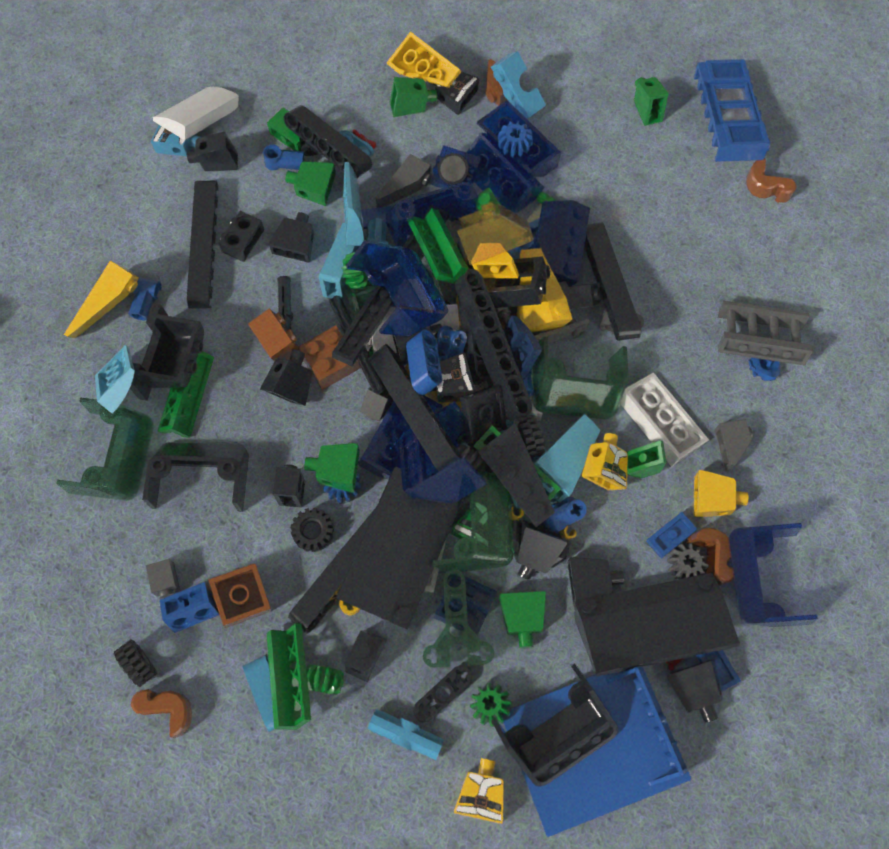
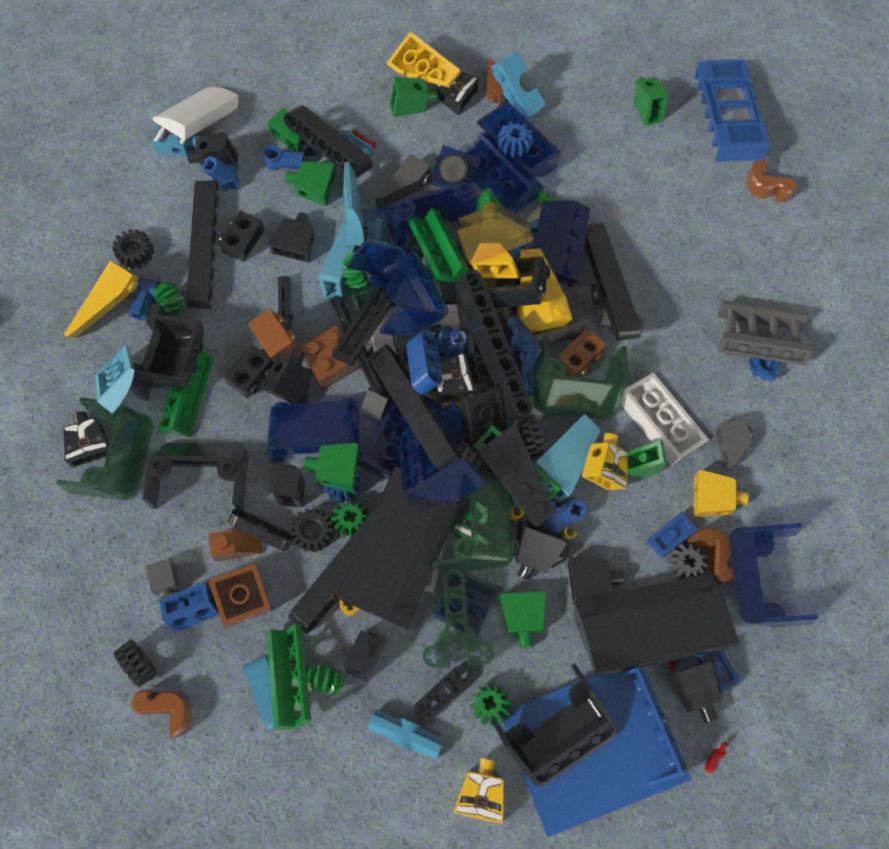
(84, 440): none -> black torso
(133, 259): none -> black tyre
(170, 299): none -> green gear
(222, 173): none -> blue piece
(233, 545): none -> dark orange slope
(245, 369): none -> black brick
(260, 529): none -> black beam
(308, 426): none -> clear blue windscreen
(345, 525): none -> green gear
(577, 352): none -> dark orange brick
(714, 757): none -> red piece

